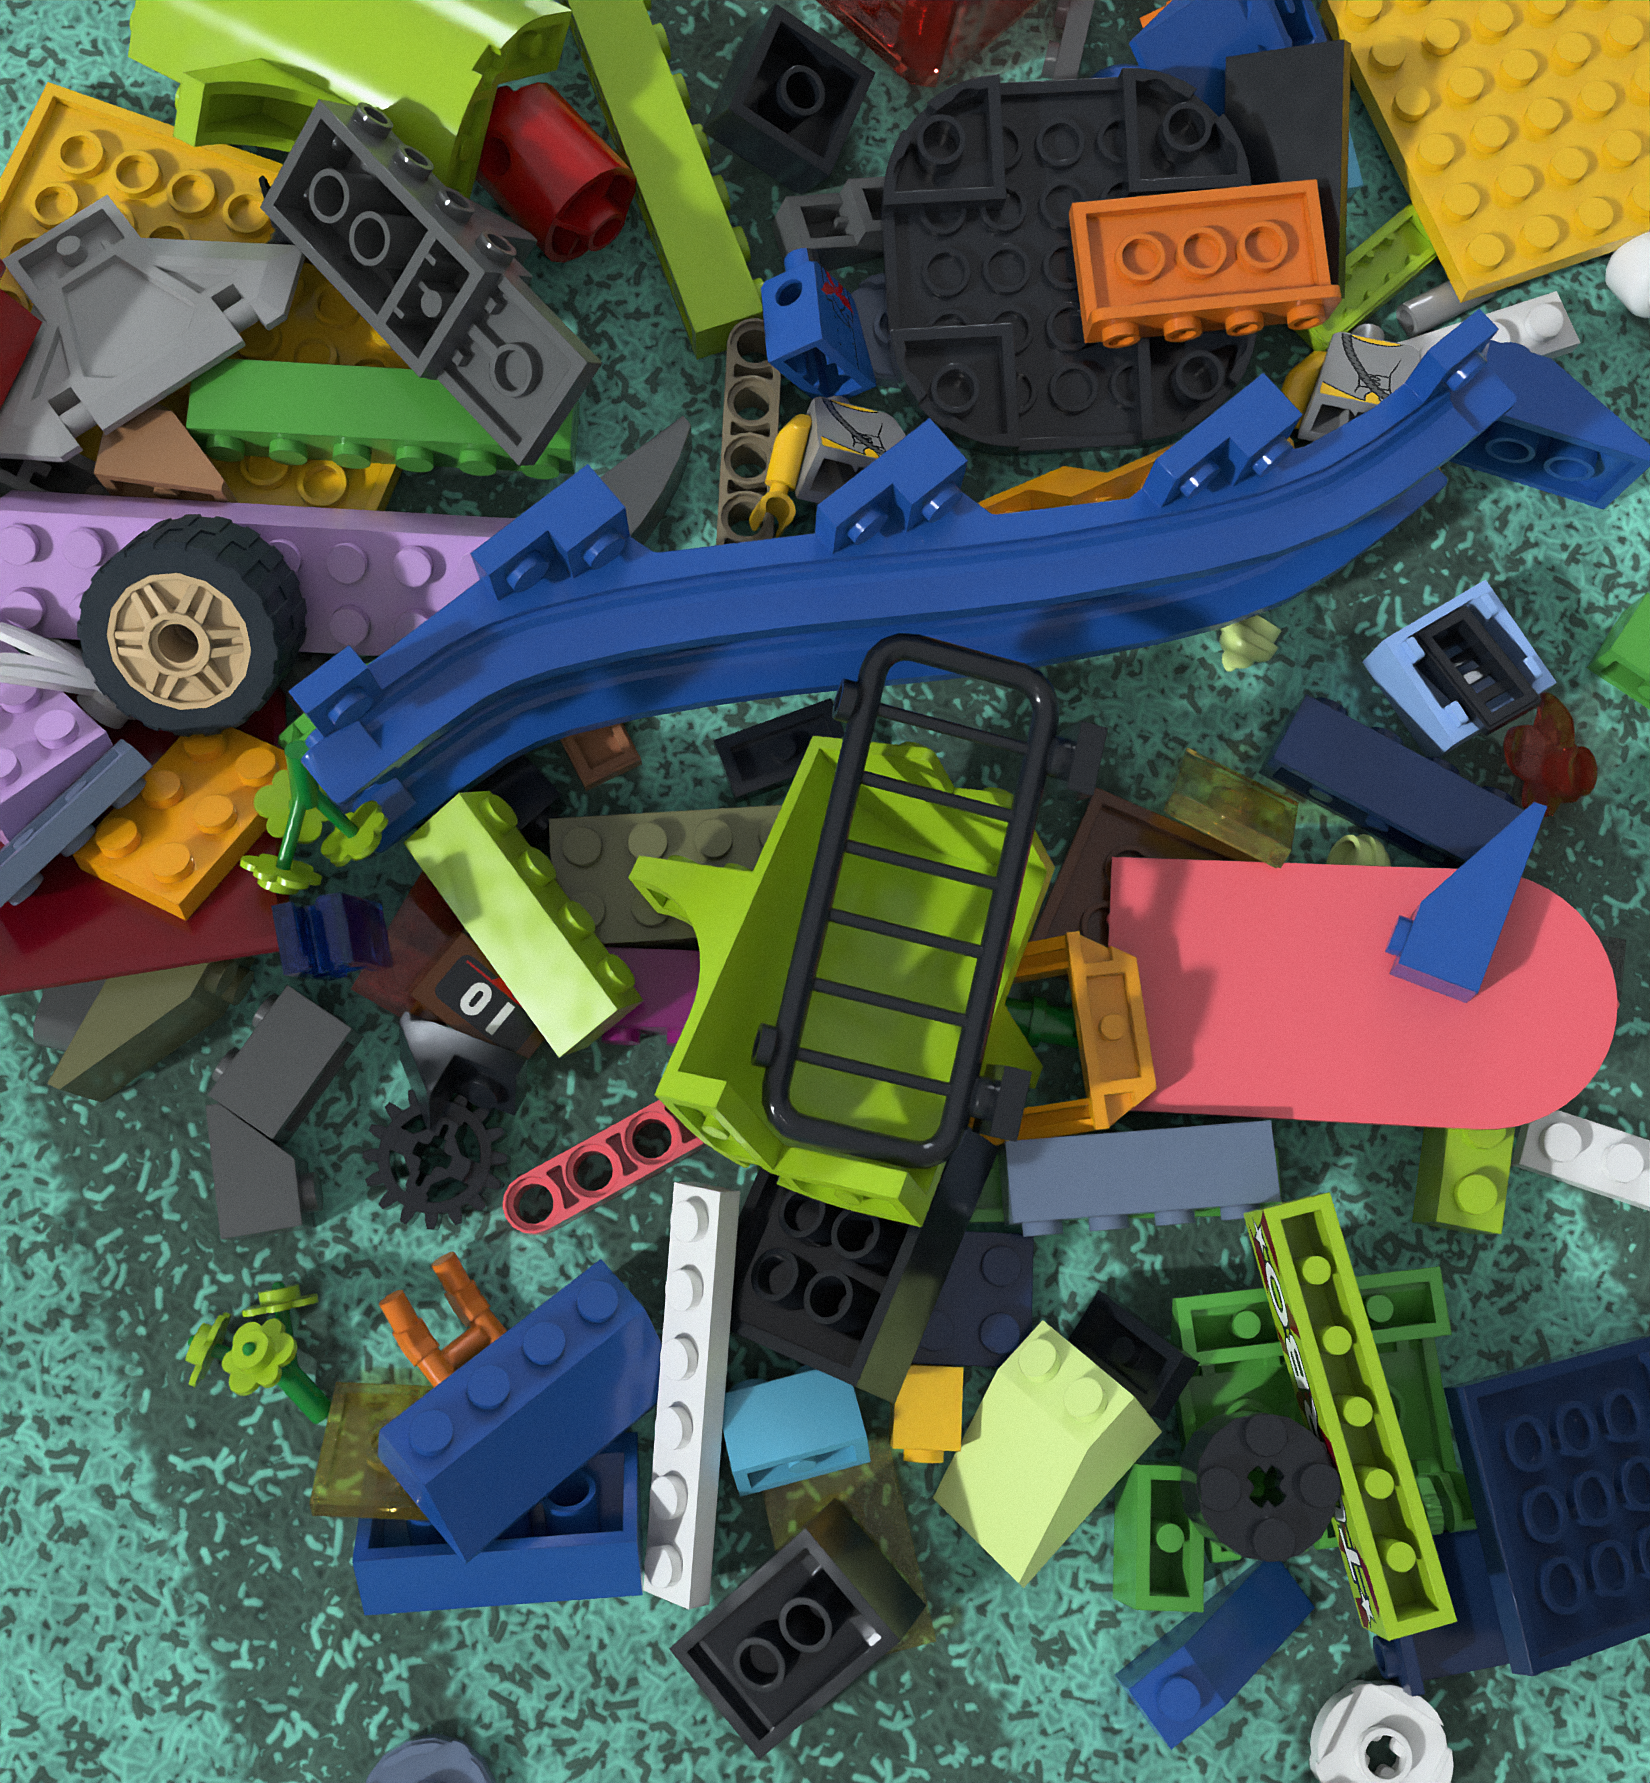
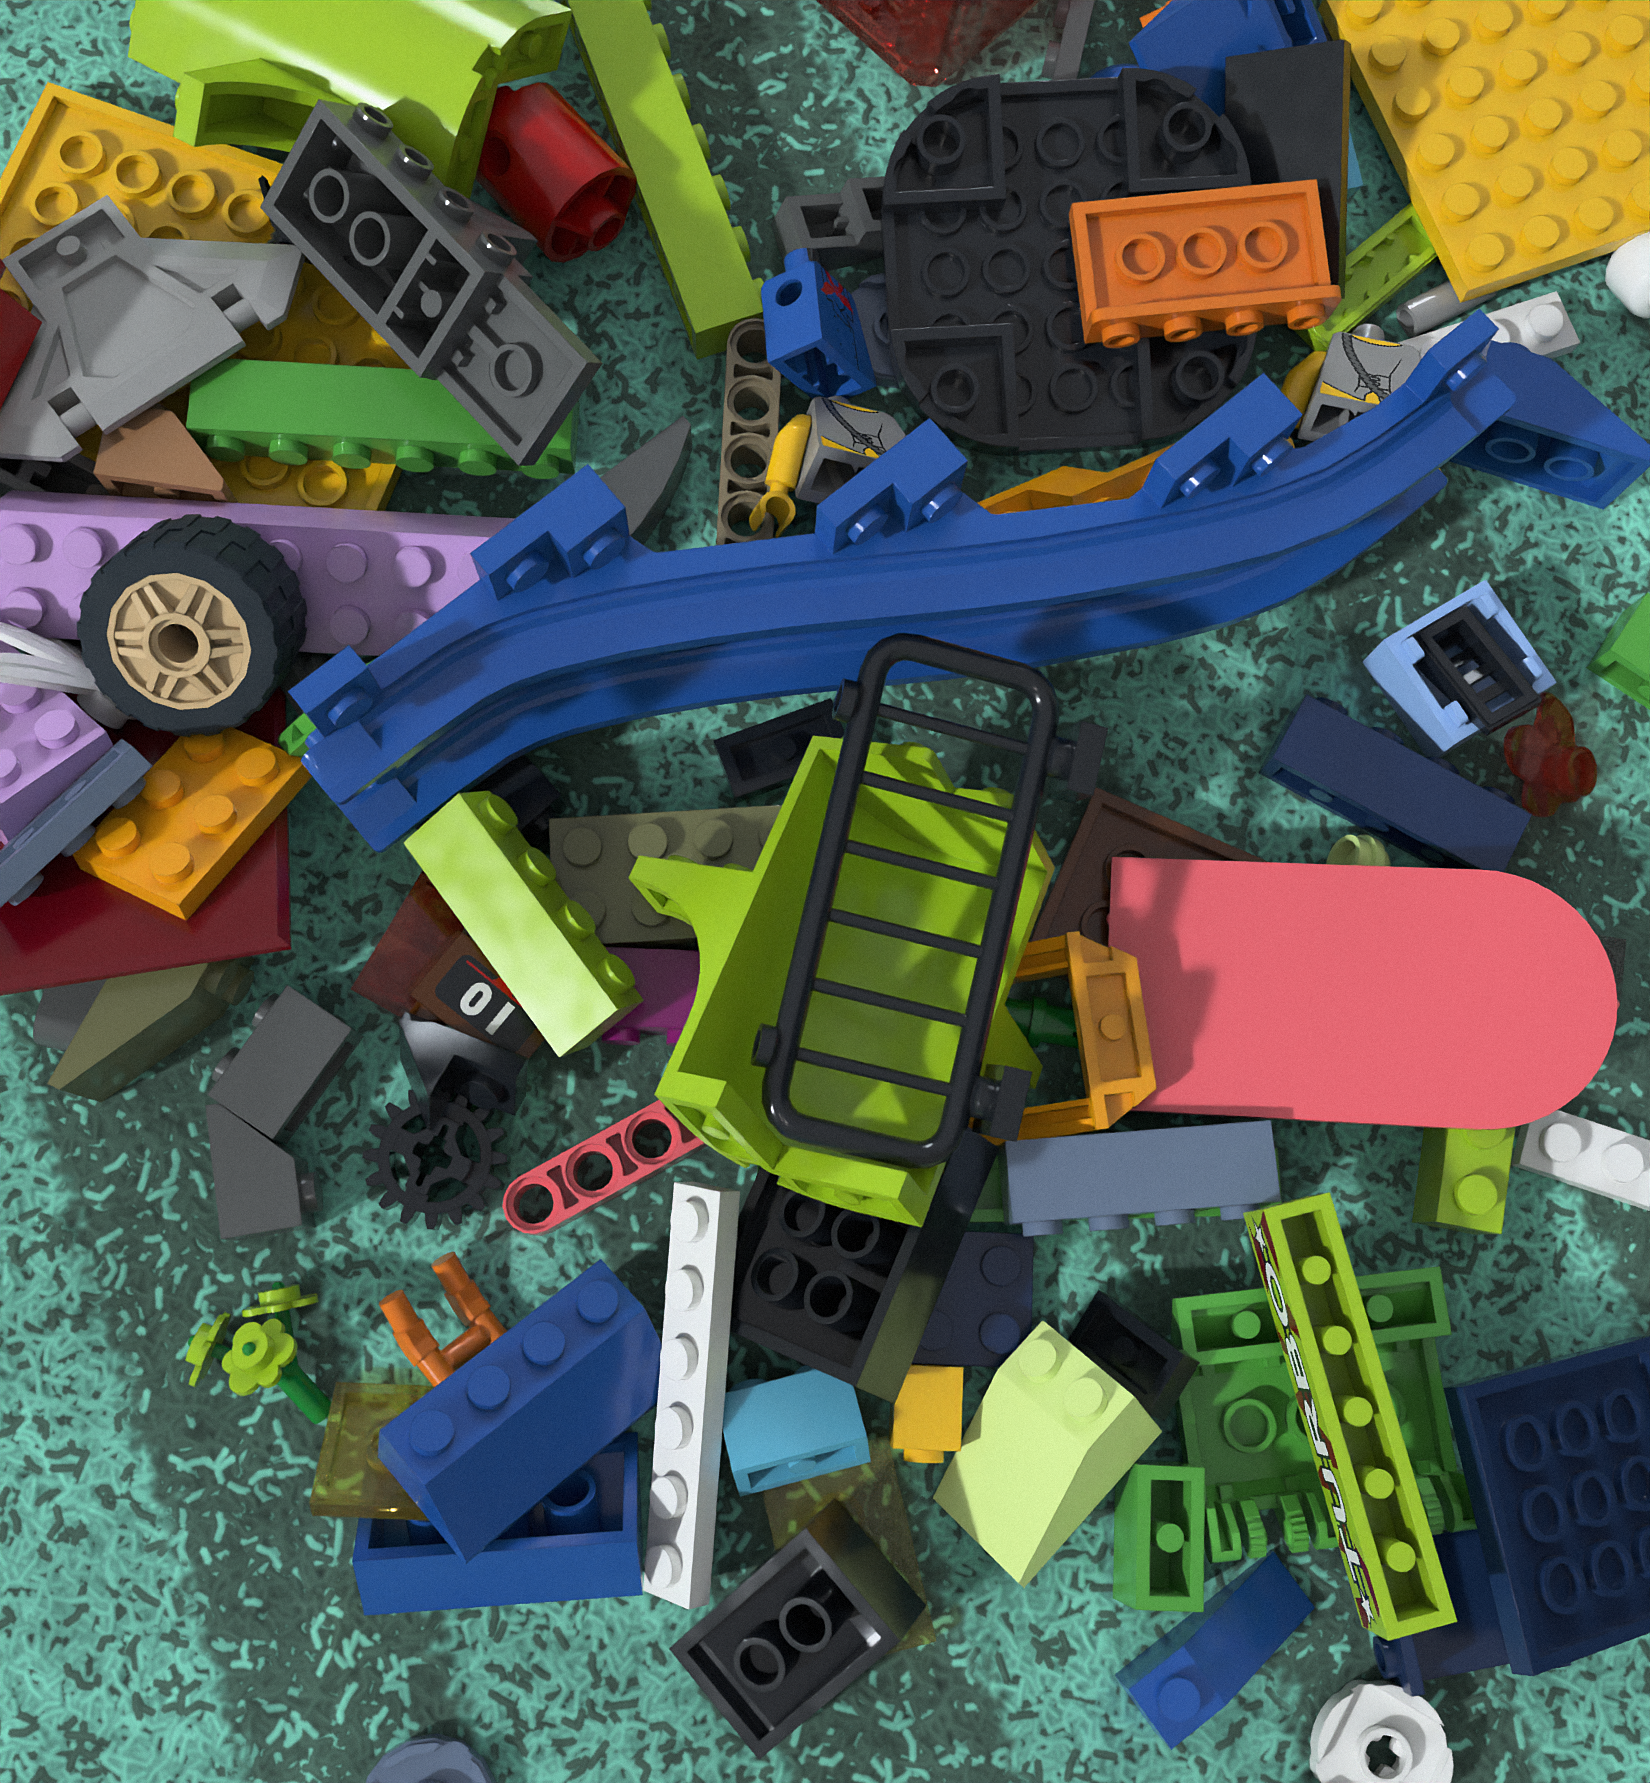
(296, 813): lime plant -> none
(332, 937): clear blue piece -> none
(601, 754): nougat tile -> none
(788, 100): black brick -> none
(1232, 808): clear yellow tile -> none
(1248, 643): yellowish green plate -> none
(1297, 1483): black brick -> none
(1459, 923): blue slope -> none

